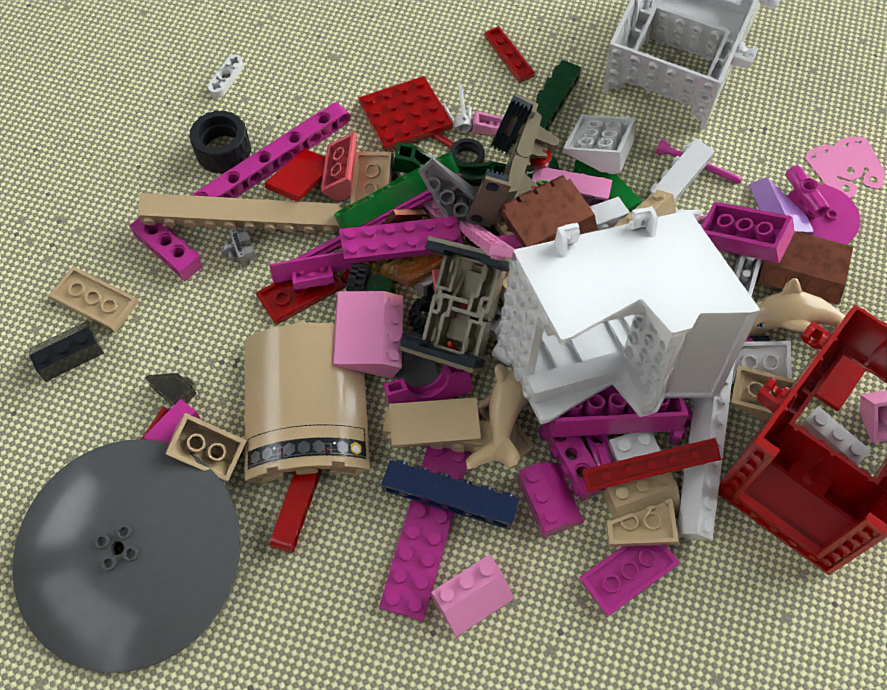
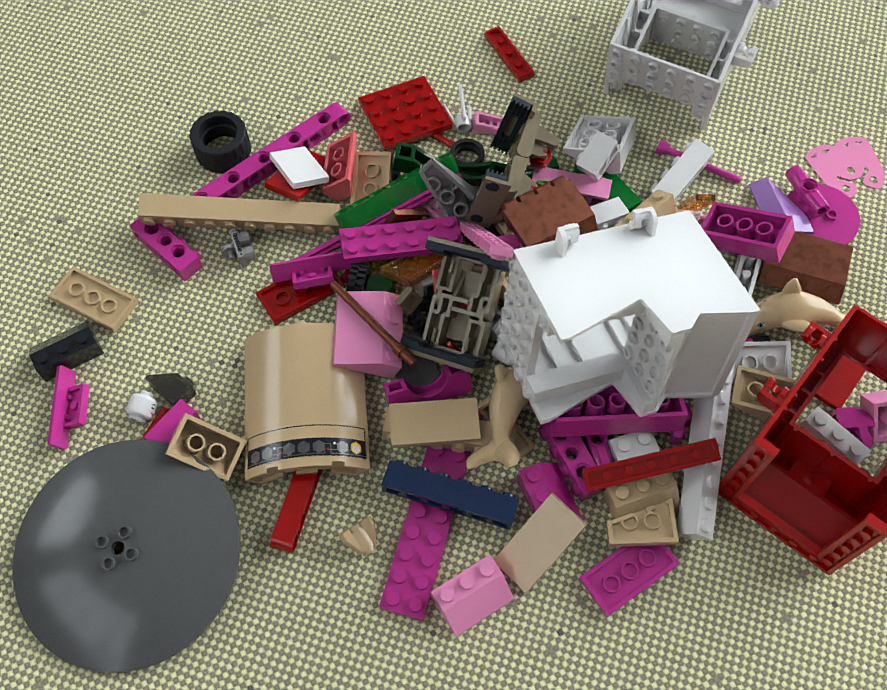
(68, 407): none -> dark pink bracket
(141, 407): none -> white head
(225, 83): white beam -> none
(299, 167): none -> white tile
(360, 536): none -> tan brick
(399, 349): none -> copper bar
(409, 300): none -> dark tan plate
(539, 542): none -> tan tile
(556, 91): dark green brick -> none
(597, 155): none -> white brick
(698, 202): none -> clear orange hinge
(856, 422): none -> dark pink brick

